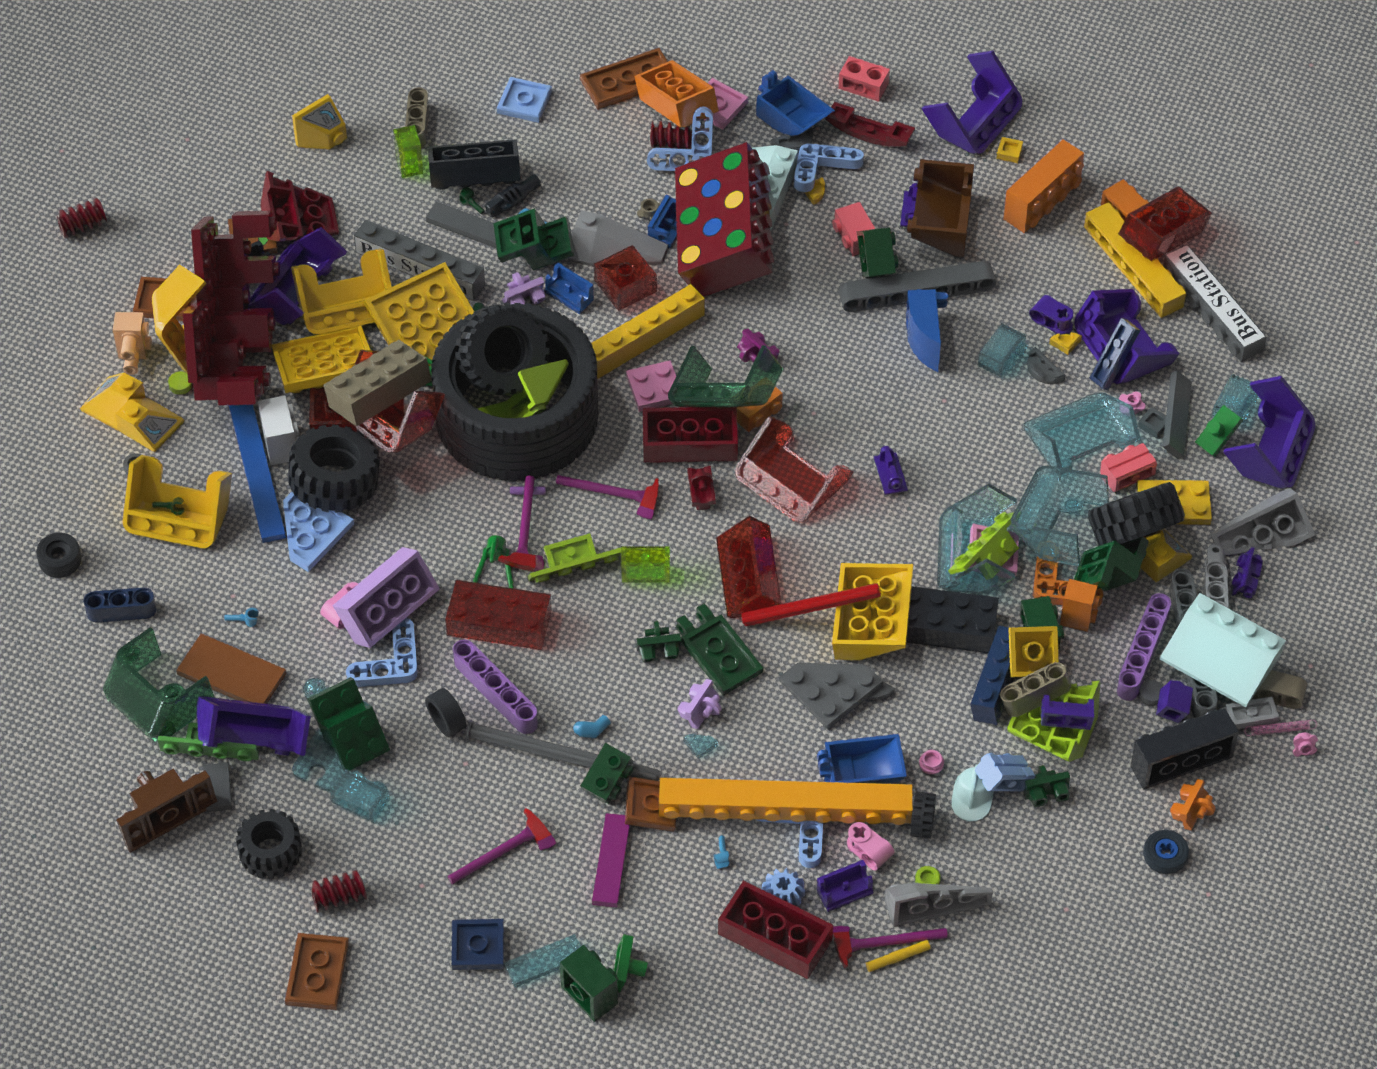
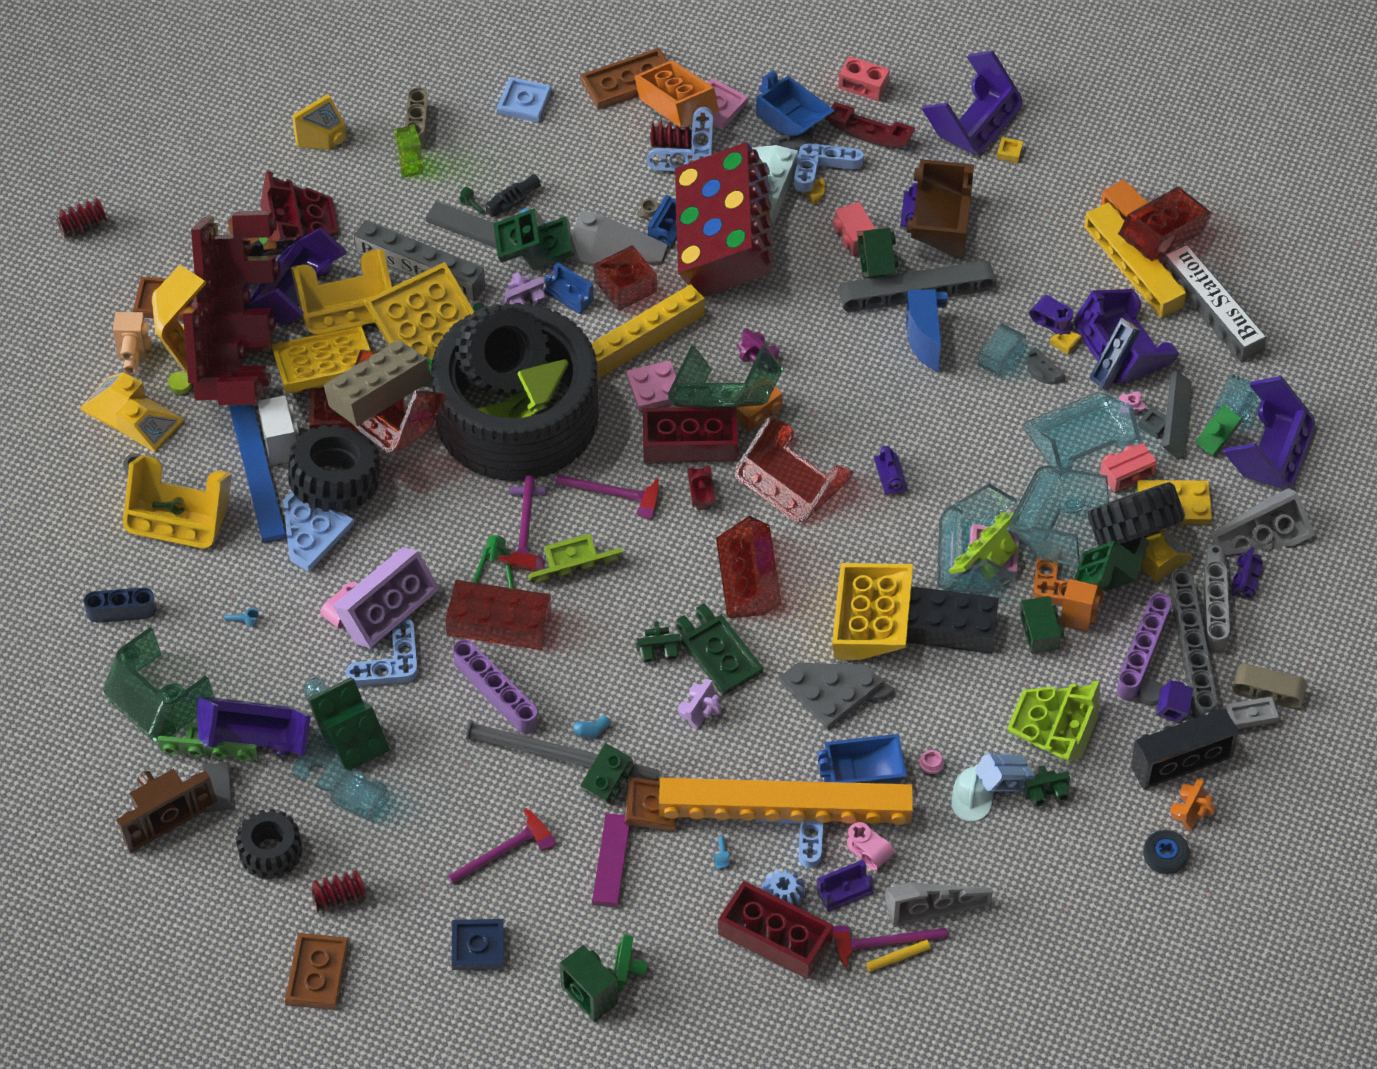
(58, 567): black tyre -> none
(231, 670): dark orange tile -> none
(445, 712): black tyre -> none
(474, 164): black brick -> none
(540, 961): clear light blue tile -> none
(645, 564): clear neon green brick -> none
(700, 744): clear light blue tile -> none
(811, 604): red axle -> none
(923, 815): black tyre -> none
(927, 875): lime tile -> none
(986, 701): dark blue brick -> none
(1030, 690): dark tan beam -> none
(1032, 649): yellow slope -> none
(1043, 186): orange brick -> none
(1067, 714): dark purple hinge -> none
(1223, 650): light aqua slope -> none
(1282, 729): bright pink piece -> none
(1304, 744): bright pink plate -> none

